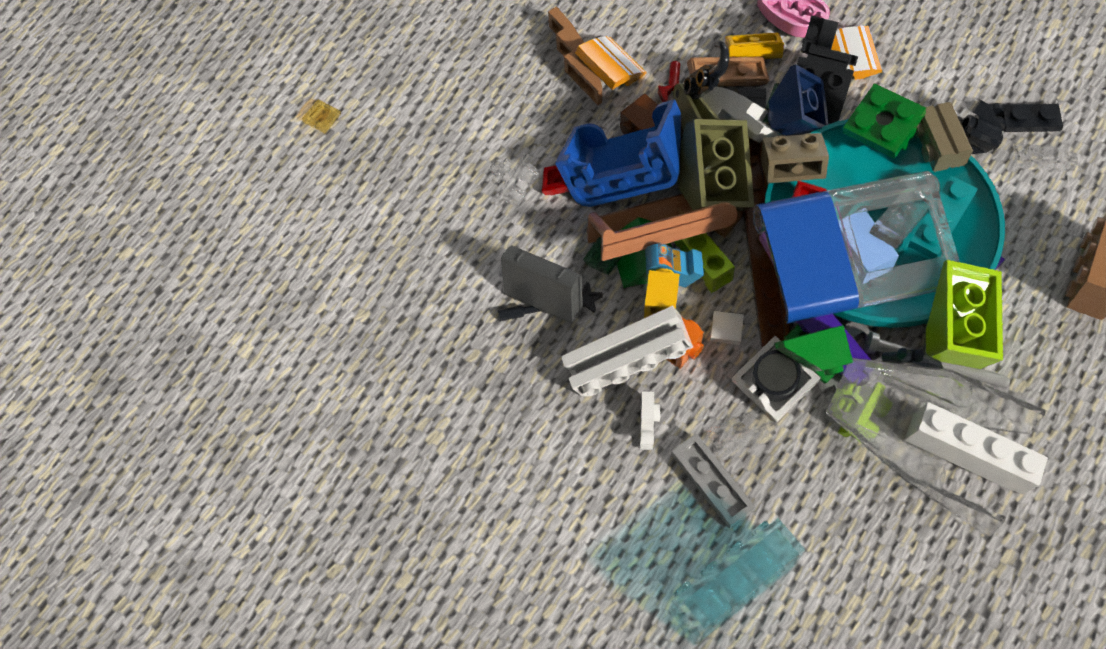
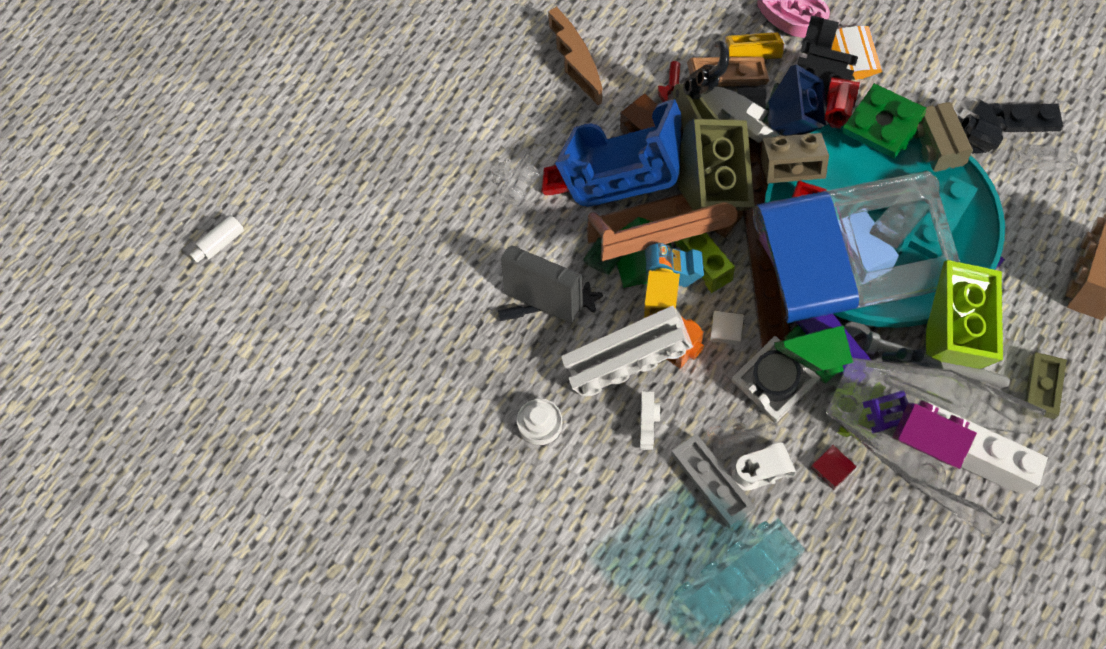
(217, 239): none -> white cylinder
(321, 116): clear yellow tile -> none
(539, 421): none -> white plate
(610, 62): light orange slope -> none
(766, 465): none -> white piece
(833, 467): none -> dark red tile
(840, 100): none -> red piece
(877, 414): none -> dark purple tile
(934, 434): none -> magenta brick
(1046, 383): none -> olive plate

